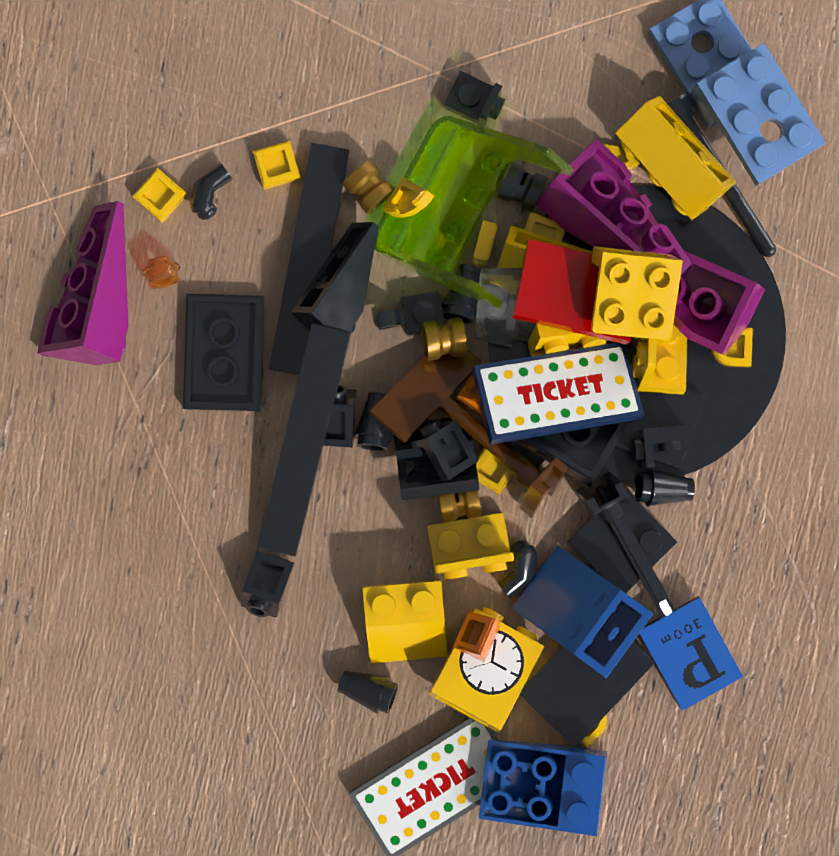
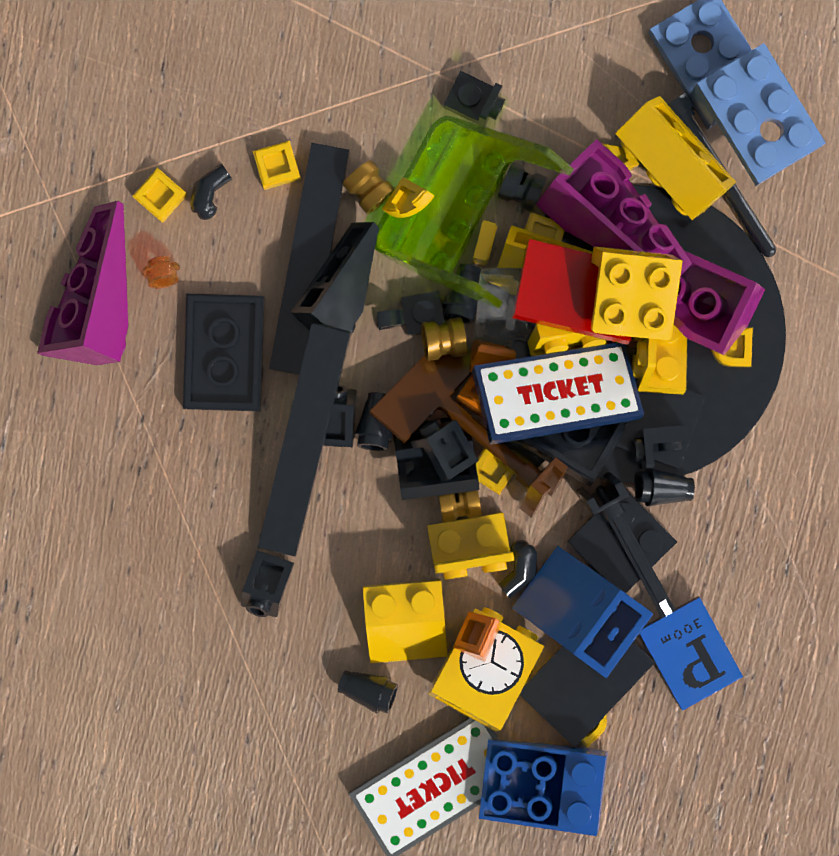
(488, 352): none -> orange slope

